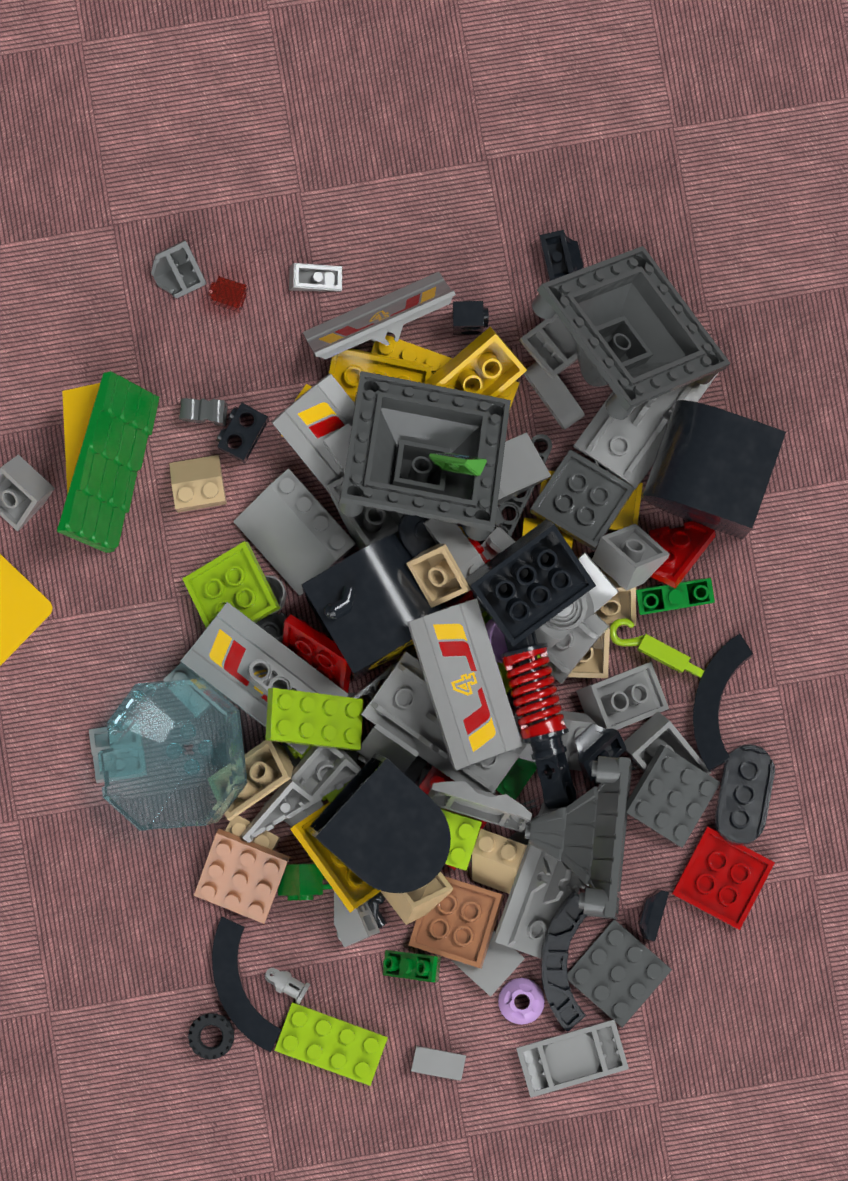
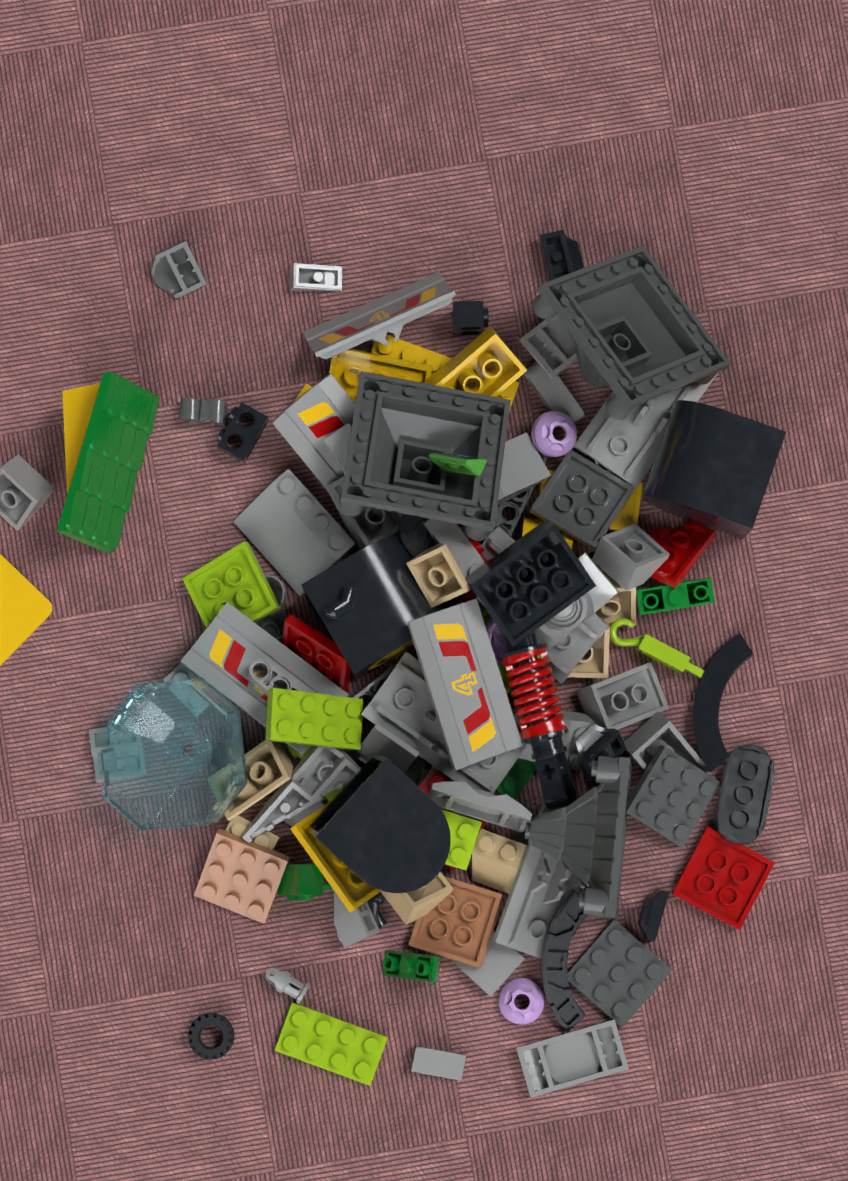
(197, 483): tan slope -> none
(228, 294): clear red brick -> none
(230, 987): black tile -> none
(543, 434): none -> lavender piece

